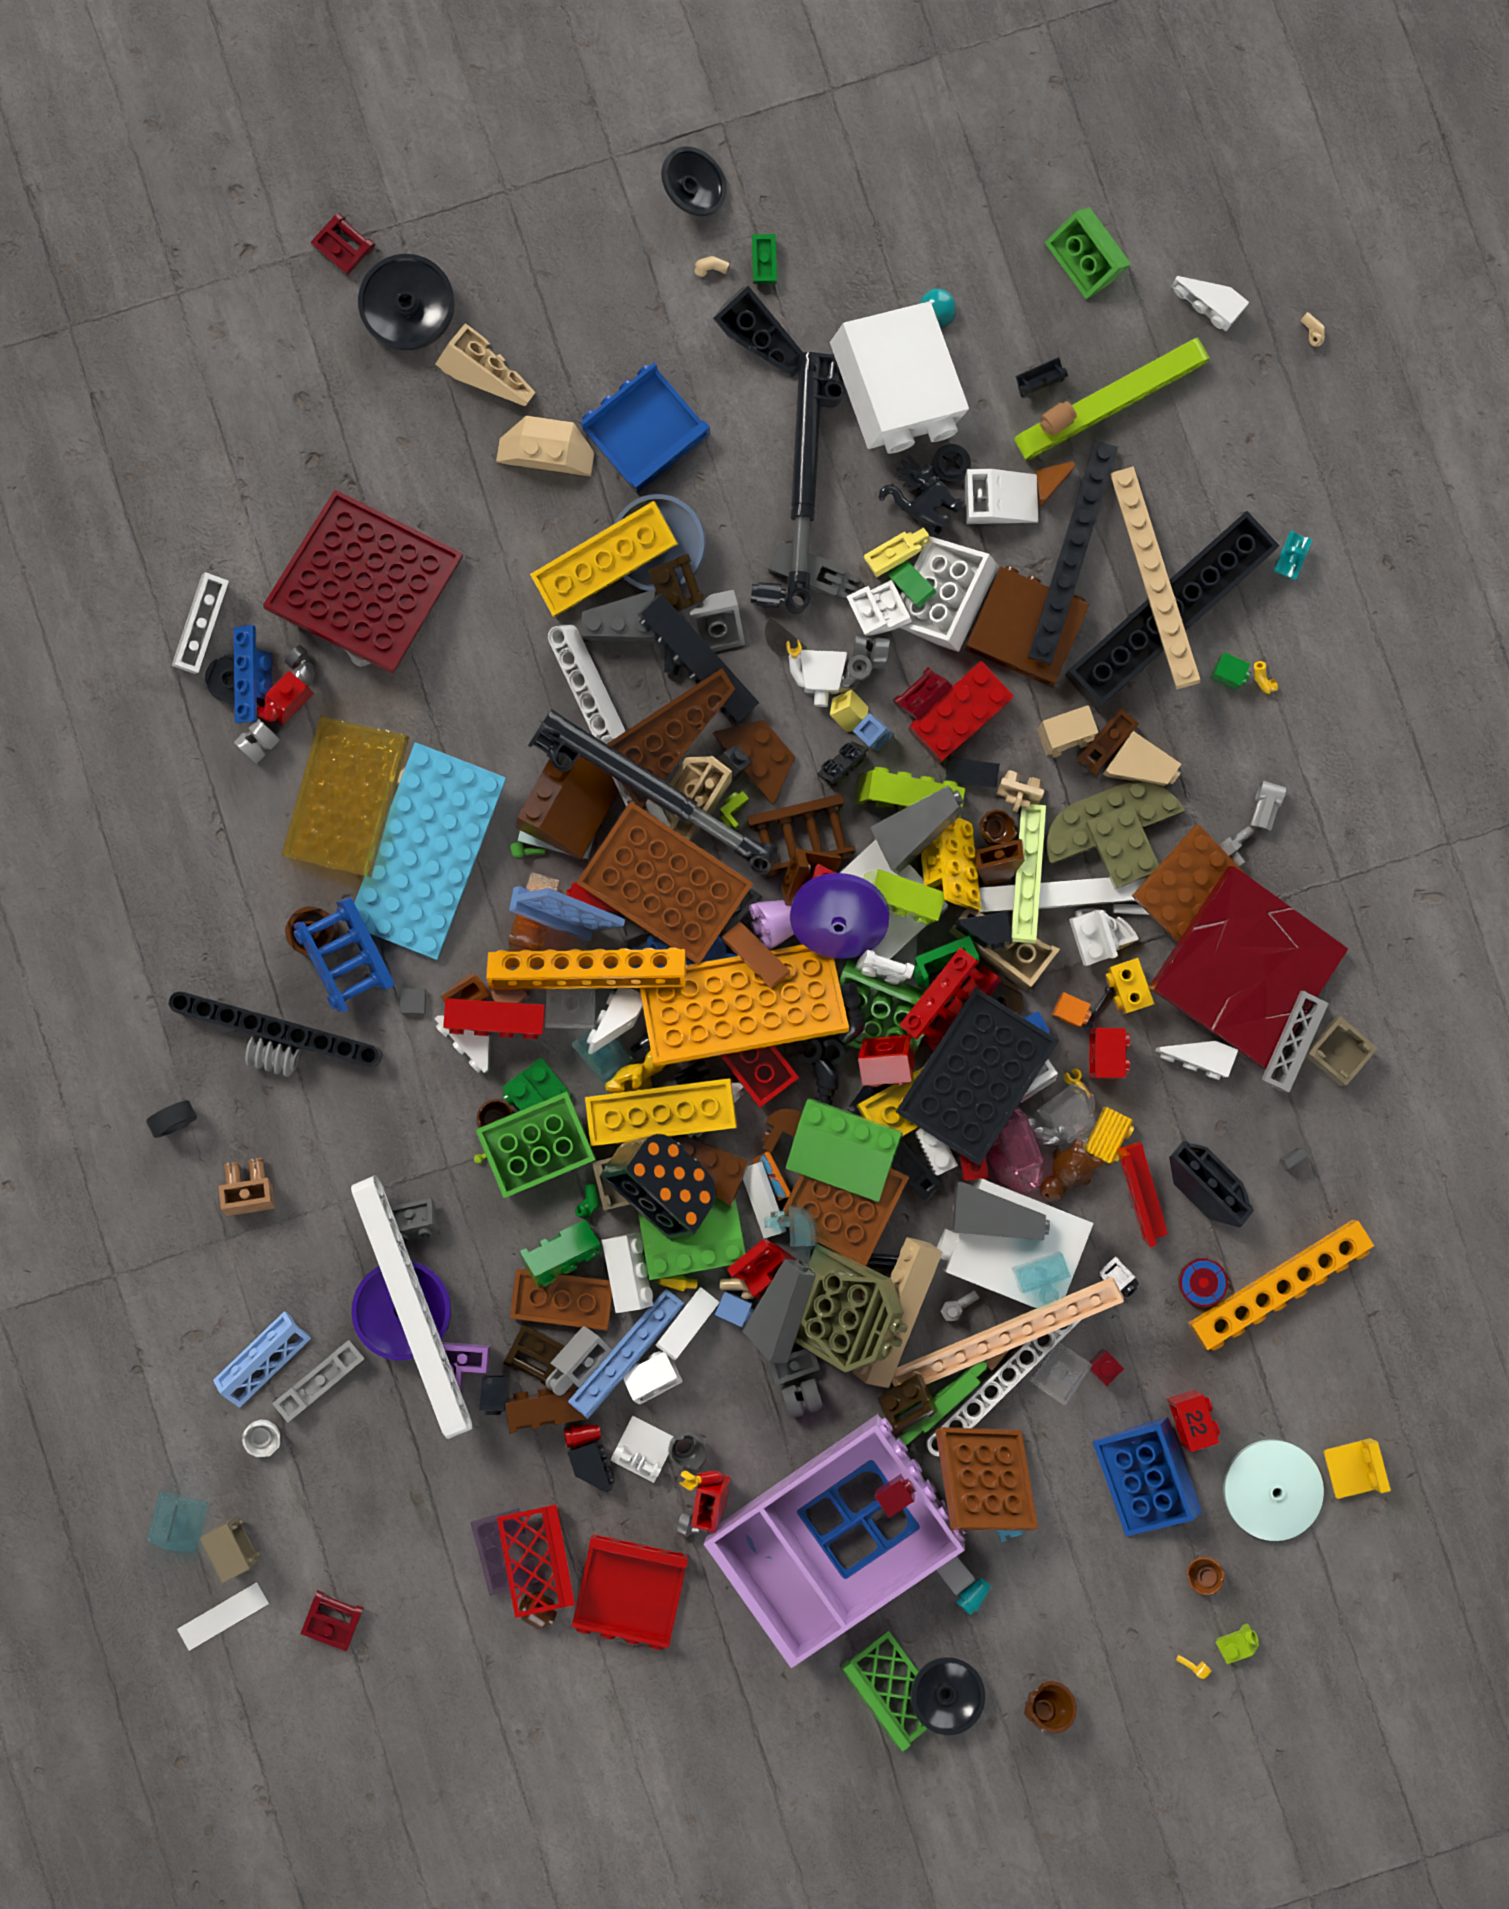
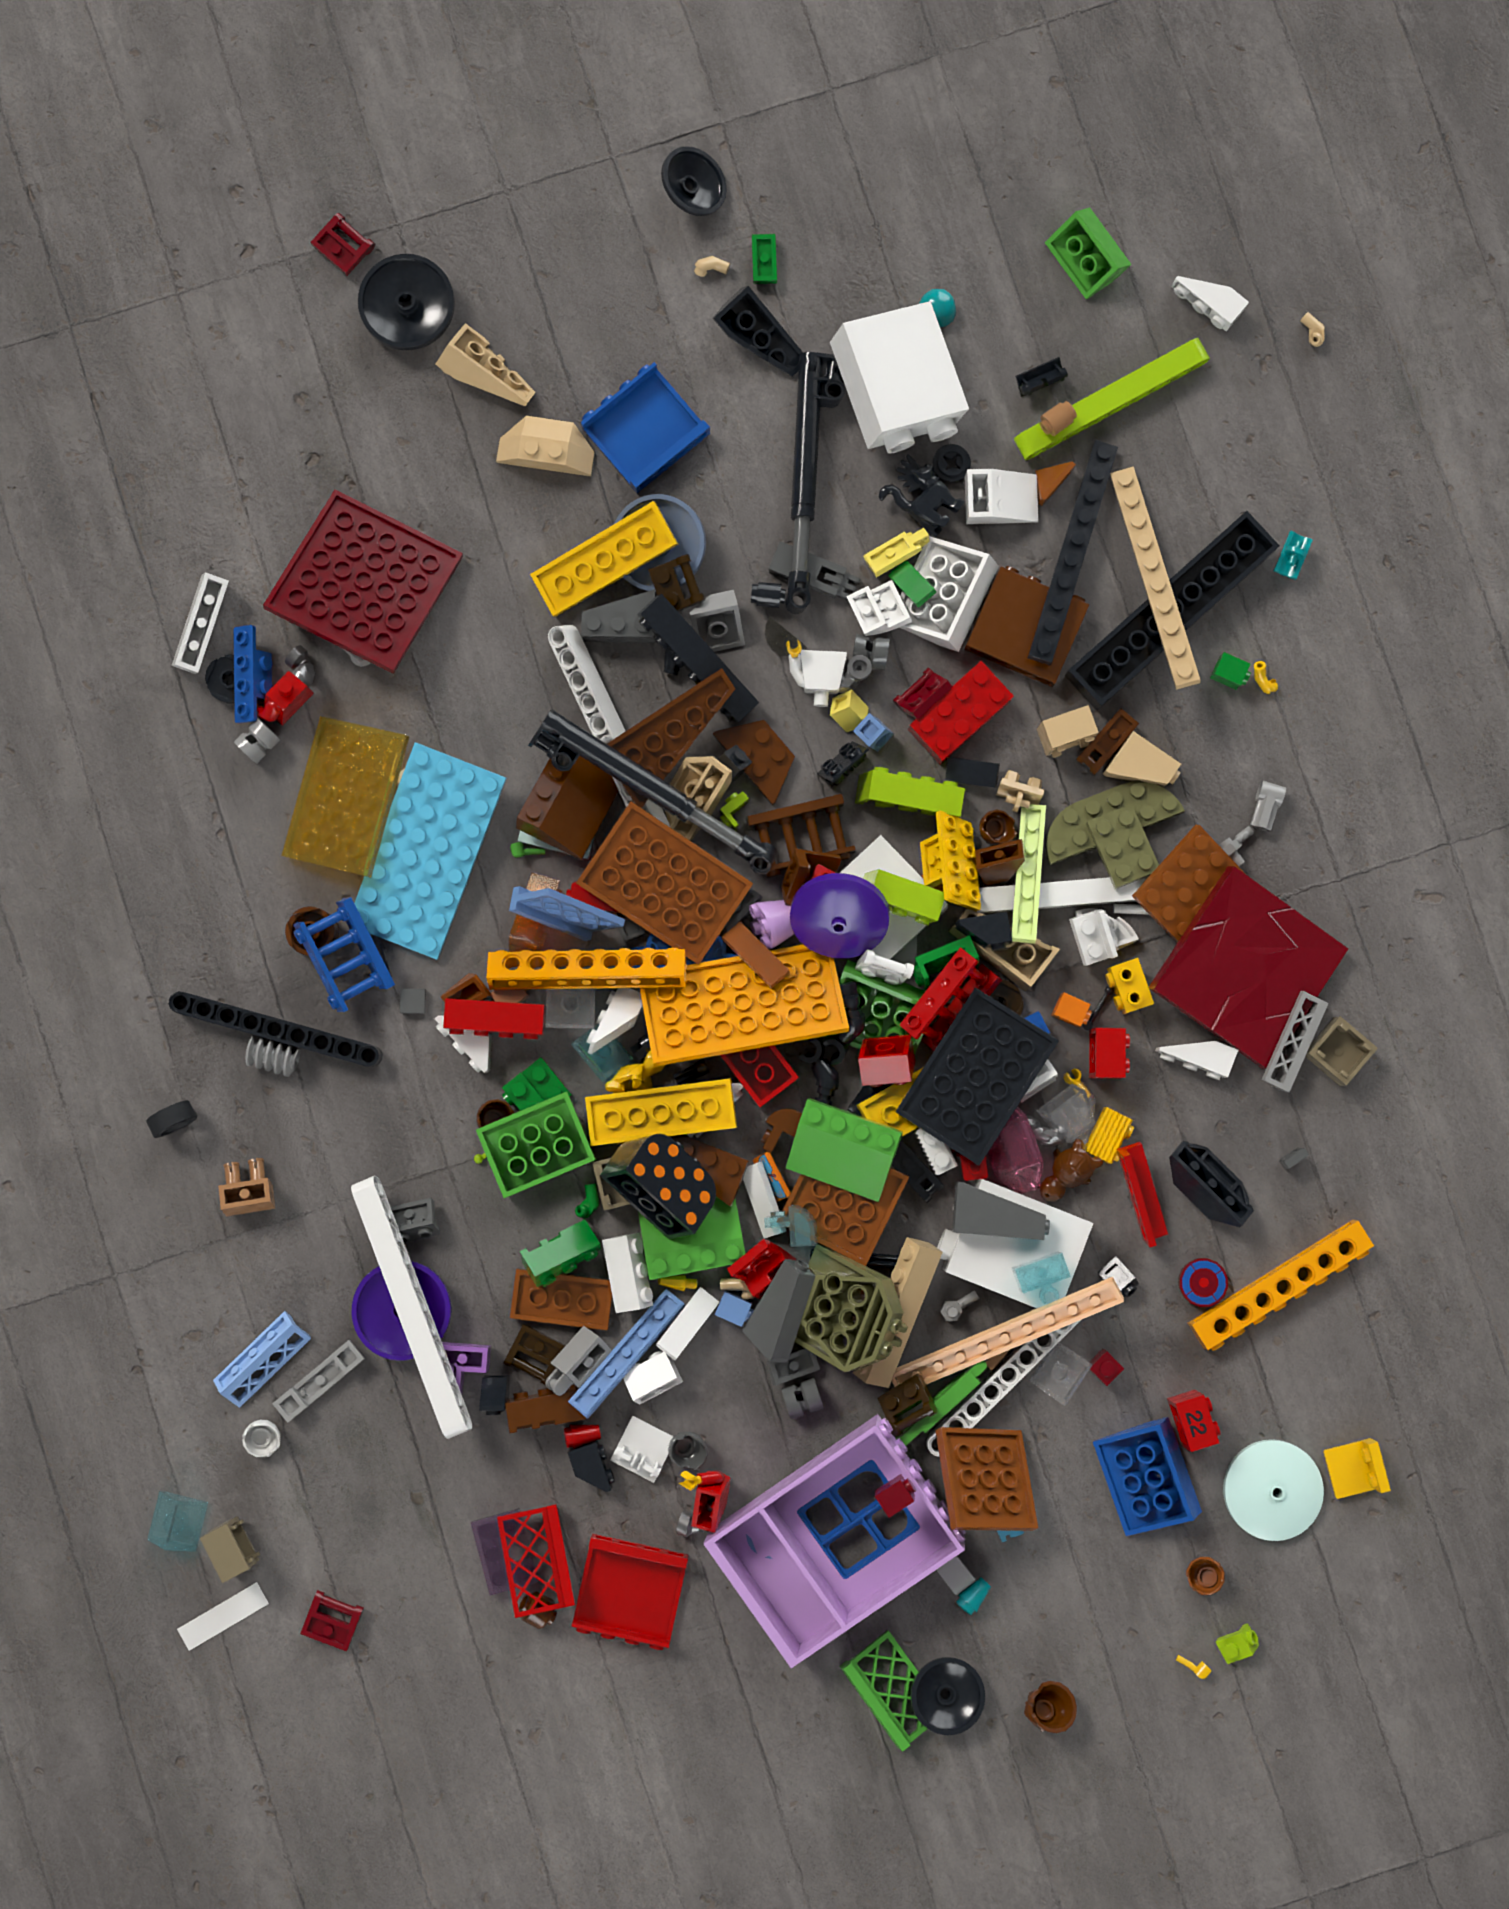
(916, 827): dark grey slope -> none

